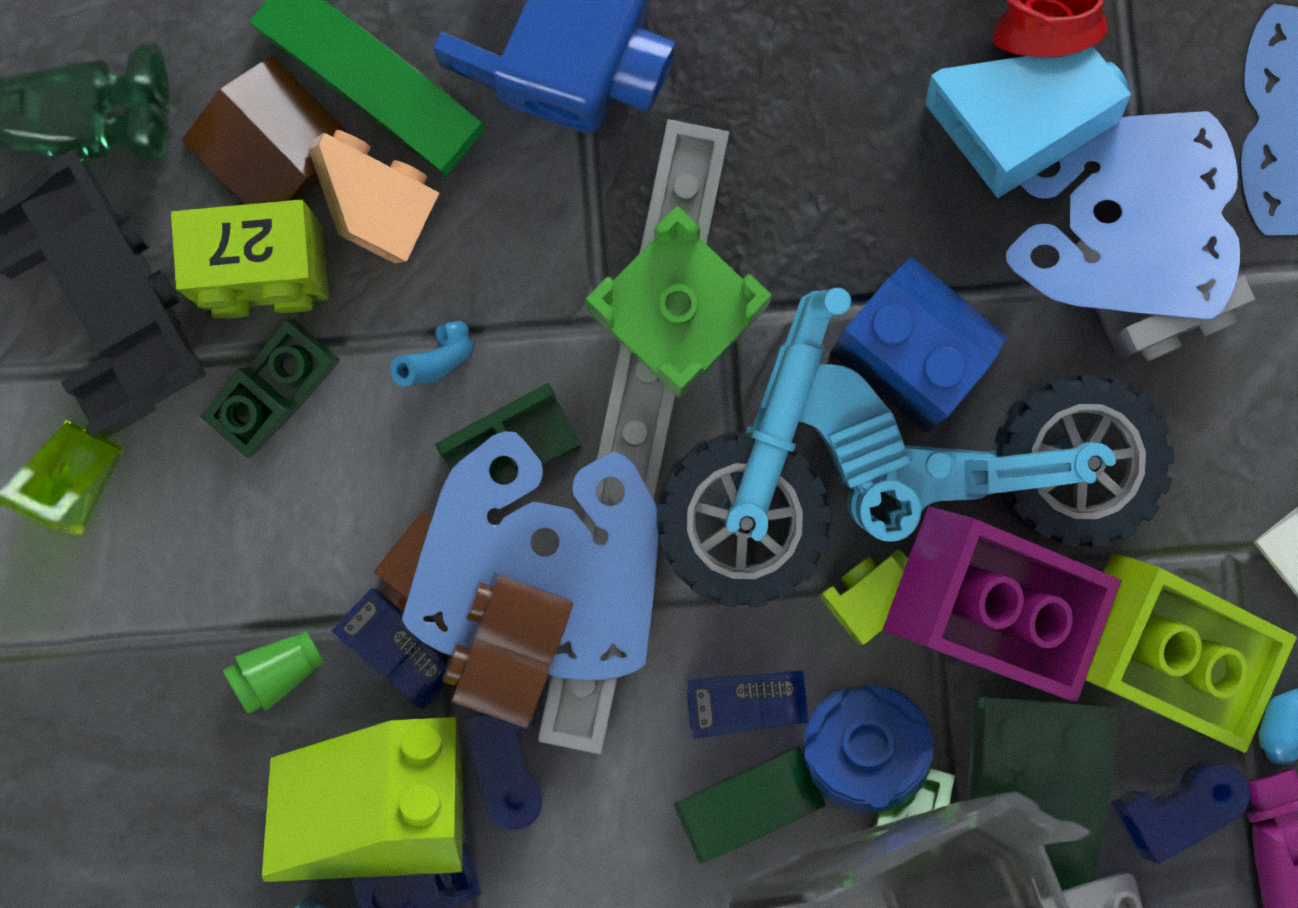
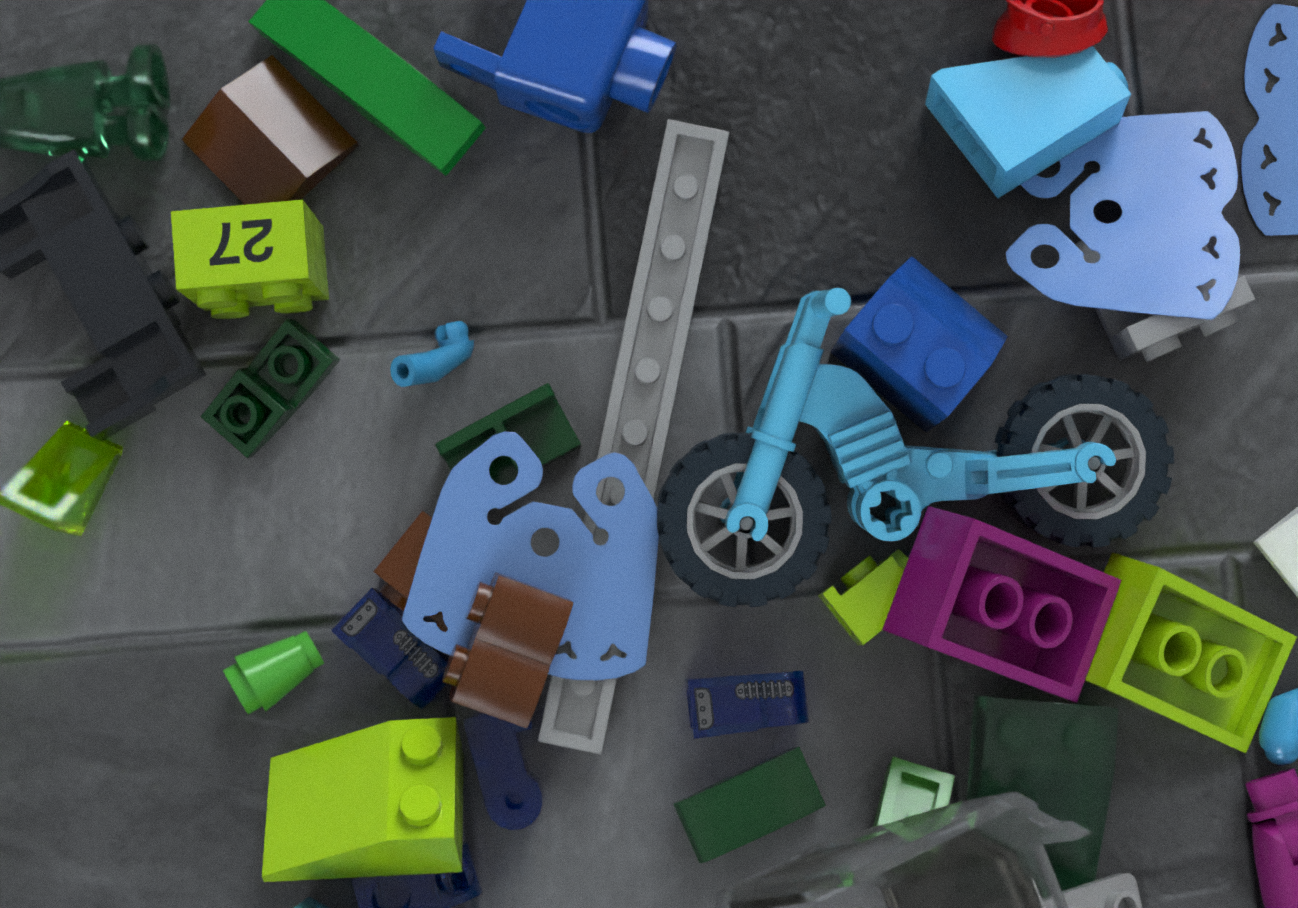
(370, 201): light nougat slope -> none
(678, 304): bright green panel -> none
(868, 748): blue tile -> none
(1187, 813): clear blue leg -> none

